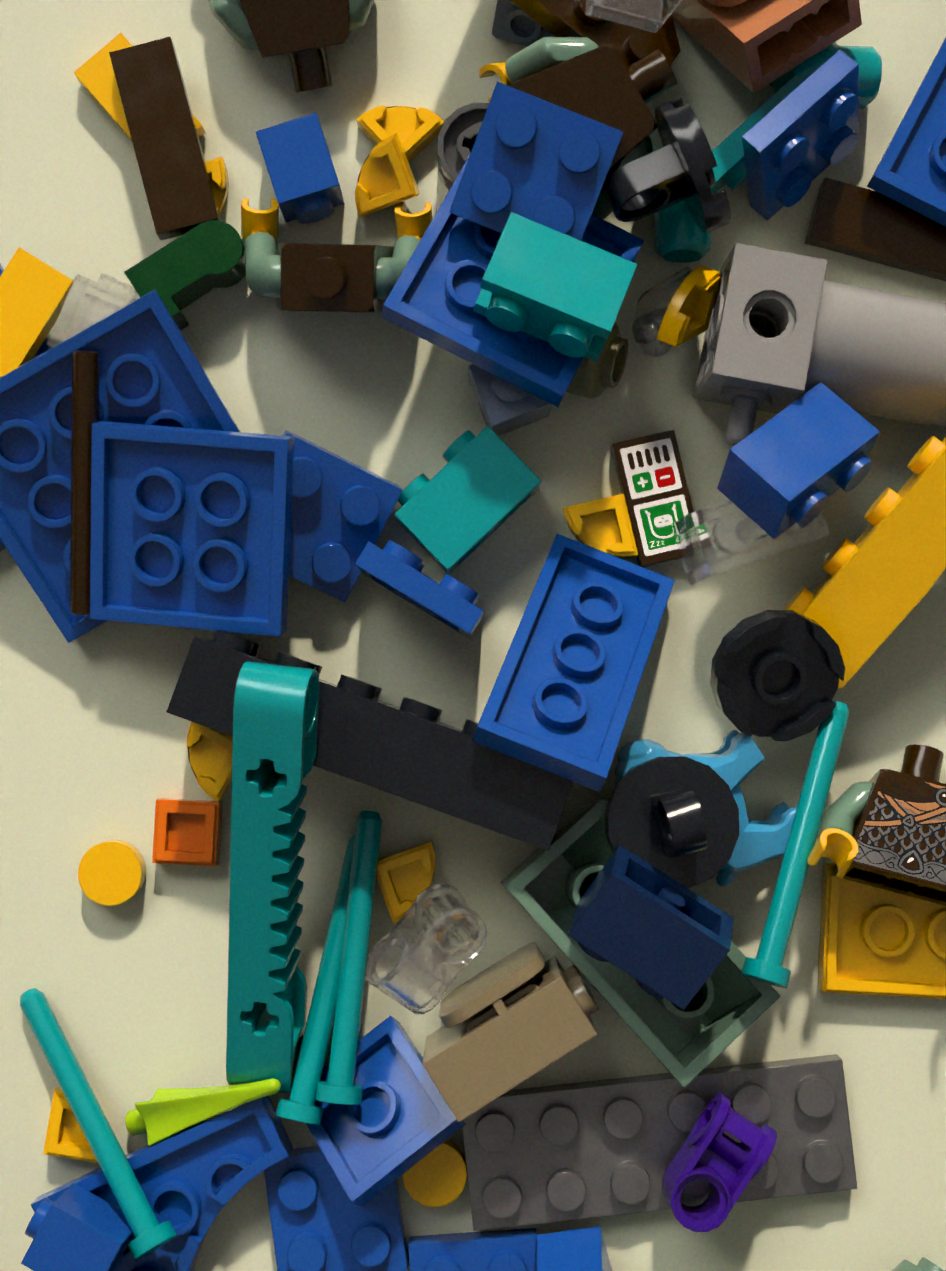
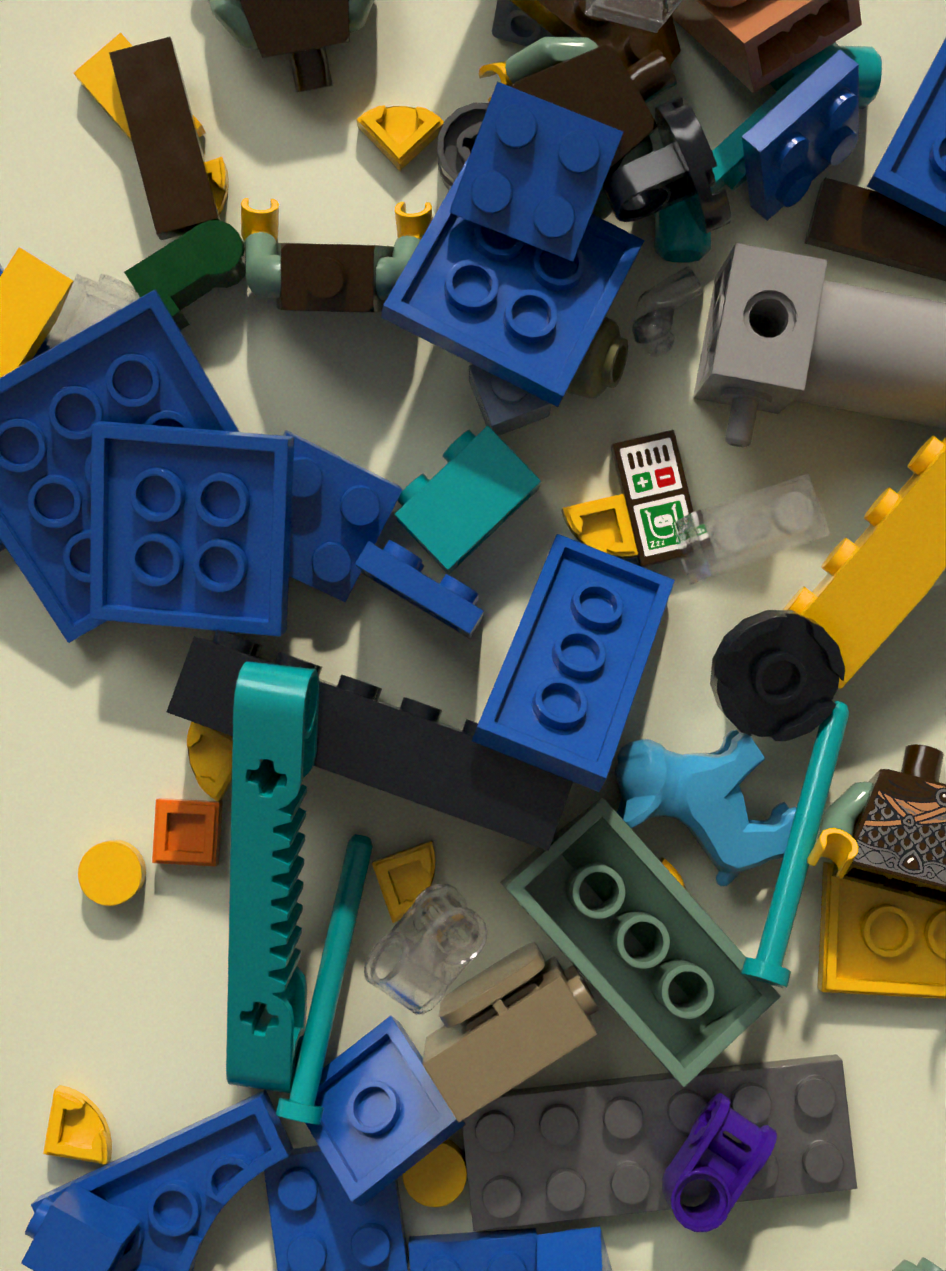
(84, 413): dark brown bar -> none
(131, 1198): teal bar -> none
(181, 1108): lime piece -> none
(301, 169): blue brick -> none
(340, 1082): teal bar -> none
(384, 178): yellow tile -> none
(554, 288): teal brick -> none
(651, 928): dark blue brick -> none
(674, 818): black tile -> none
(690, 307): yellow tile -> none
(798, 461): blue brick -> none

